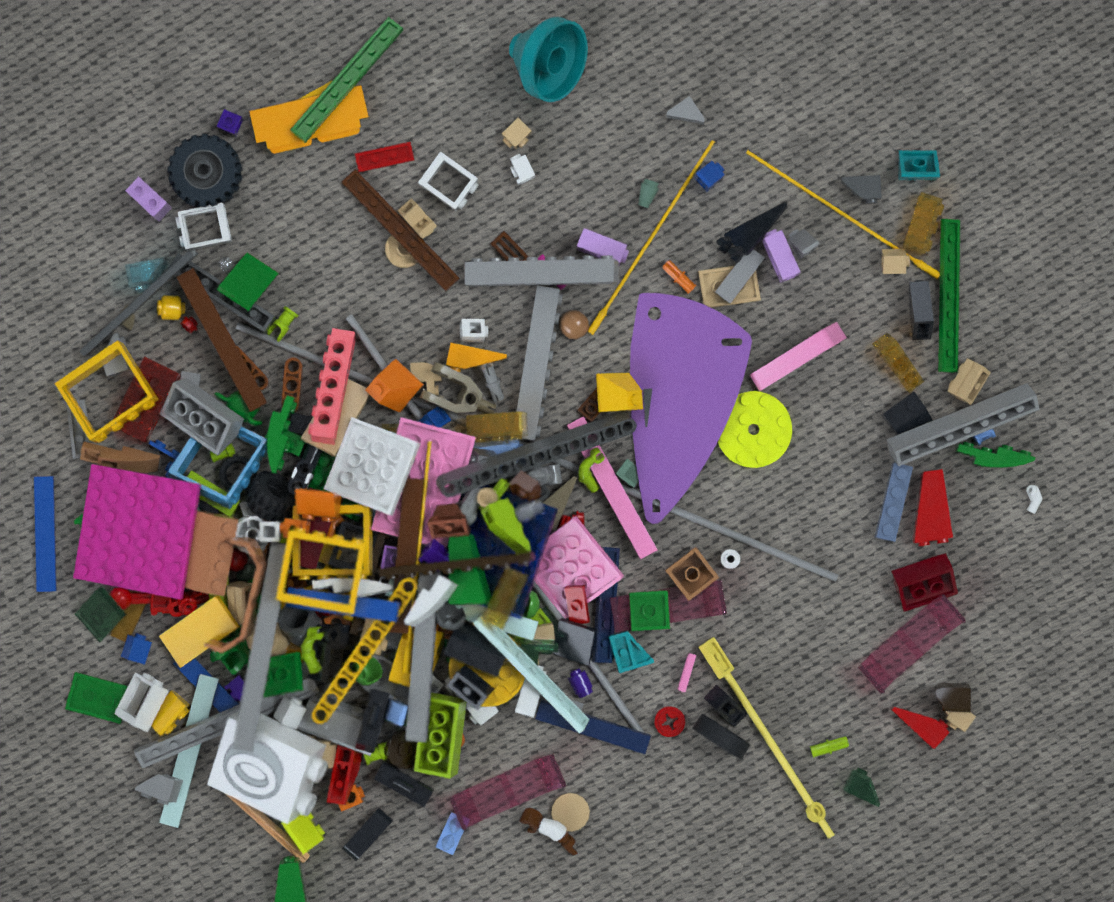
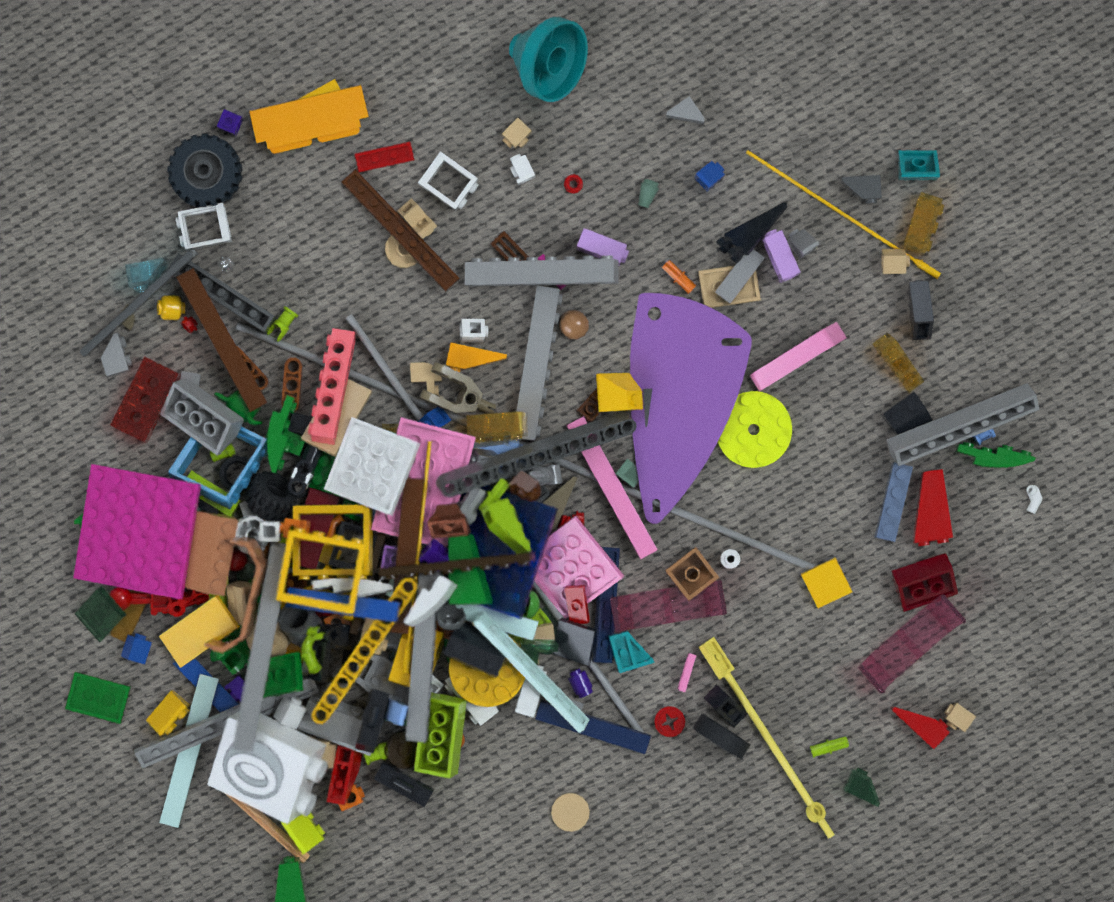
(45, 534): blue tile -> none
(77, 434): light grey tile -> none
(90, 367): yellow window -> none
(126, 459): medium nougat slope -> none
(134, 696): white window -> none
(148, 199): lavender window -> none
(161, 446): blue bracket -> none
(162, 786): light grey slope -> none
(187, 601): red plate -> none
(247, 281): green tile -> none
(318, 504): orange slope -> none
(346, 80): green tile -> none
(367, 834): black beam -> none
(370, 674): bright green hair -> none
(394, 386): orange slope -> none
(450, 835): light blue tile -> none
(470, 687): black brick -> none
(486, 496): tan tile -> none
(492, 382): light grey pin -> none
(504, 597): clear yellow brick -> none
(507, 790): clear pink windscreen -> none
(528, 510): clear cone -> none
(548, 827): piece -> none
(573, 177): none -> red plate
(584, 472): lime piece -> none
(602, 313): yellow piece -> none
(649, 610): green plate -> none
(826, 582): none -> yellow tile
(949, 295): green tile -> none
(954, 696): dark brown slope -> none
(968, 381): tan brick -> none

